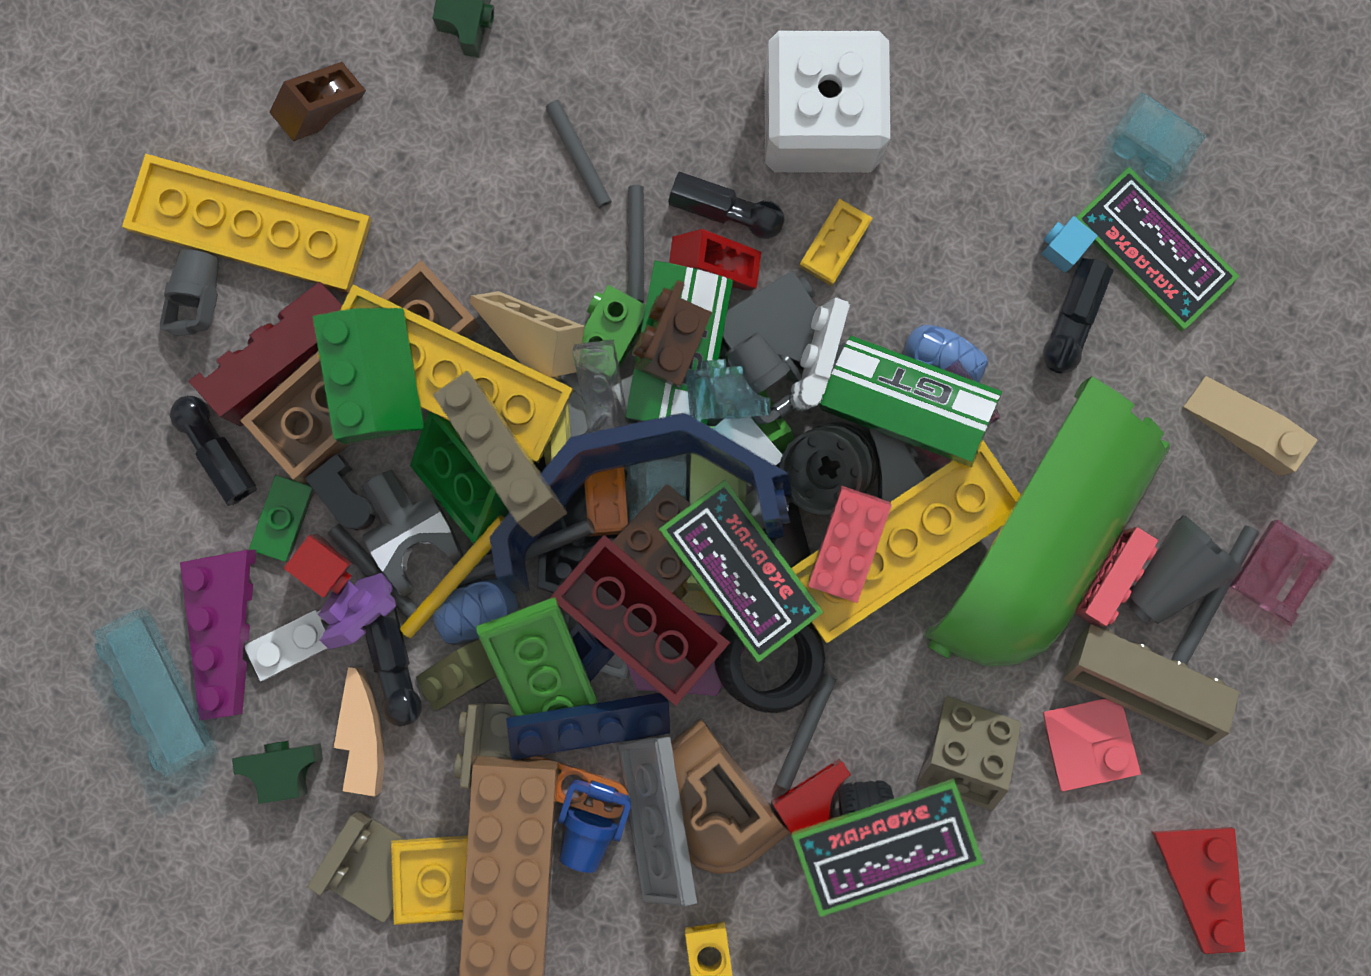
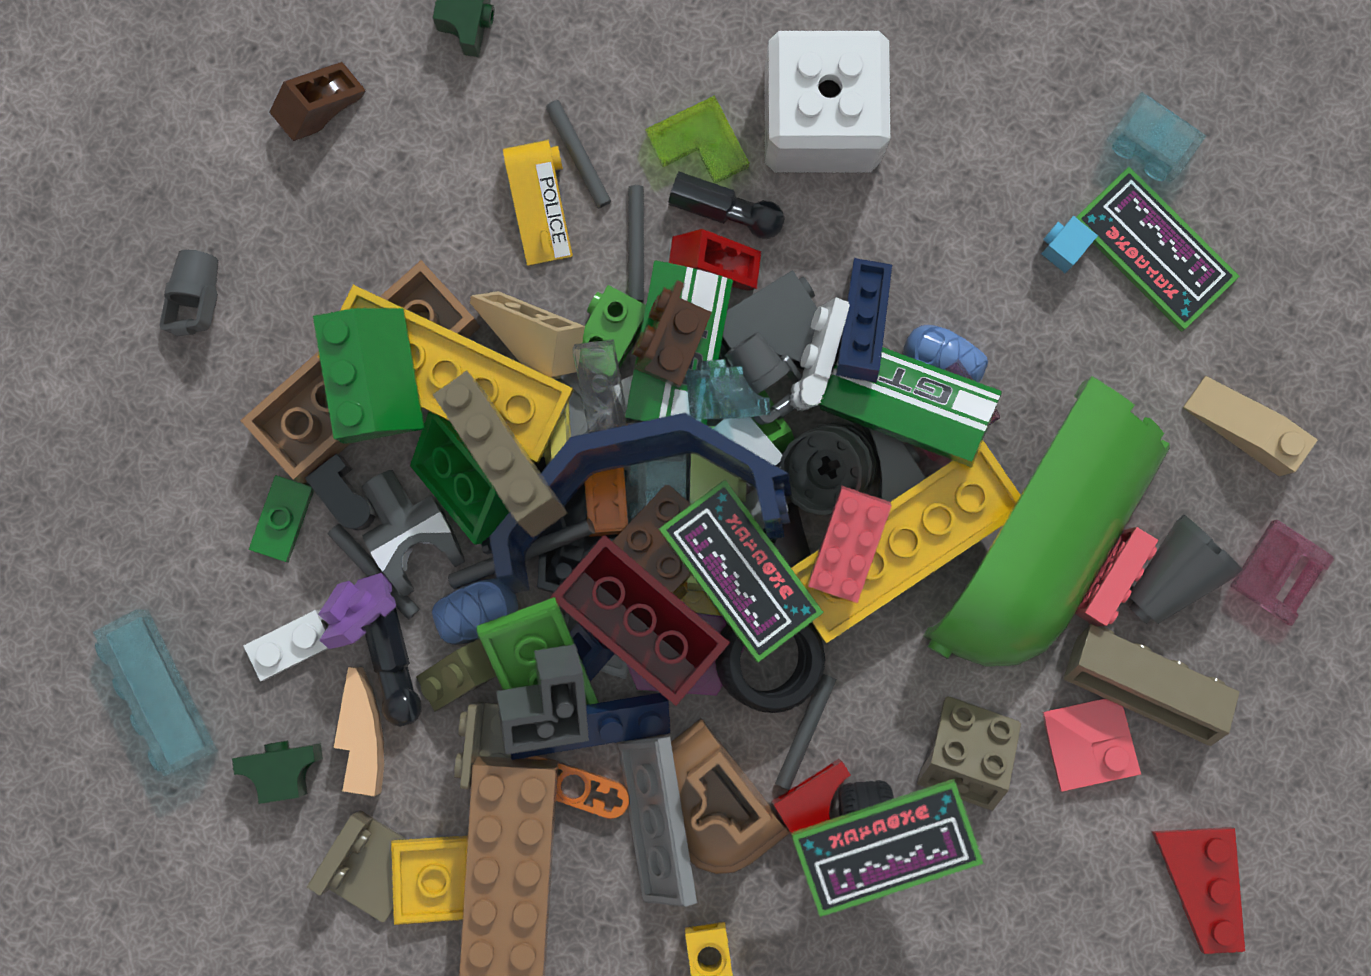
(214, 452): black piece -> none
(216, 611): magenta wing -> none
(247, 223): yellow plate -> none
(268, 360): dark red wedge -> none
(319, 566): red arch -> none
(450, 581): yellow bar -> none
(538, 200): none -> yellow door
(547, 712): none -> dark grey brick
(586, 833): blue piece -> none
(701, 130): none -> clear neon green plate
(835, 242): yellow plate -> none
(865, 320): none -> dark blue plate
(1077, 315): black piece -> none
(1213, 600): dark grey bar -> none

